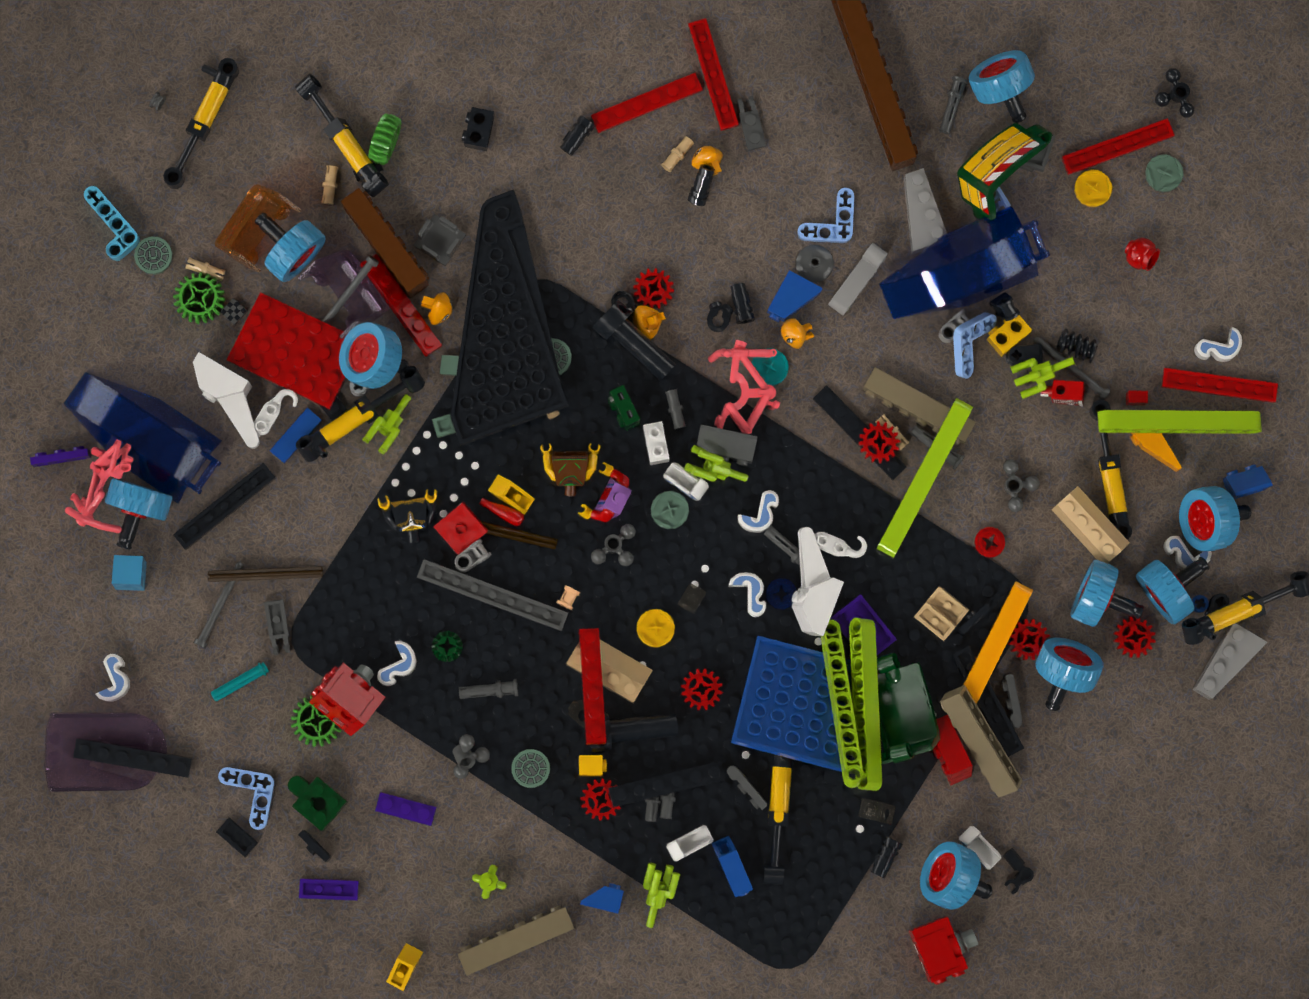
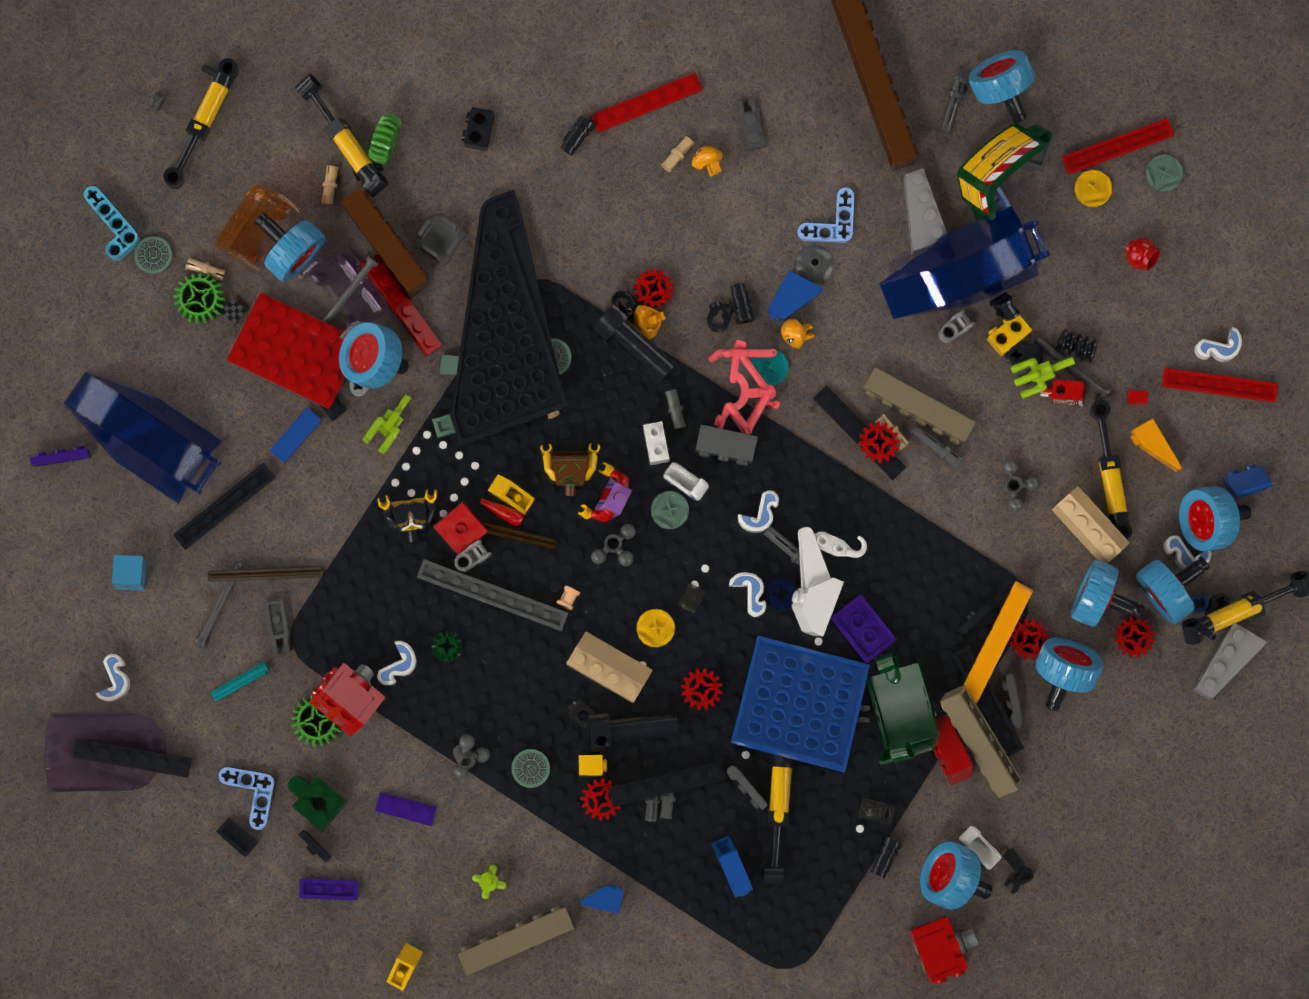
(102, 469): coral piece -> none
(137, 503): dark azure wheel -> none
(231, 392): white slope -> none
(314, 445): black piece -> none
(440, 307): light orange piece -> none
(498, 689): dark grey pin -> none
(592, 686): red plate -> none
(621, 402): dark green piece -> none
(659, 890): lime plant -> none
(689, 843): white animal -> none
(703, 180): black axle -> none
(713, 74): red plate -> none
(714, 467): lime plant -> none
(842, 712): lime beam -> none
(858, 279): light grey beam -> none
(866, 700): lime beam -> none
(924, 477): lime beam -> none
(941, 613): tan slope -> none
(963, 338): light blue beam -> none
(998, 539): red gear -> none
(1162, 98): black piece -> none
(1179, 421): lime beam -> none

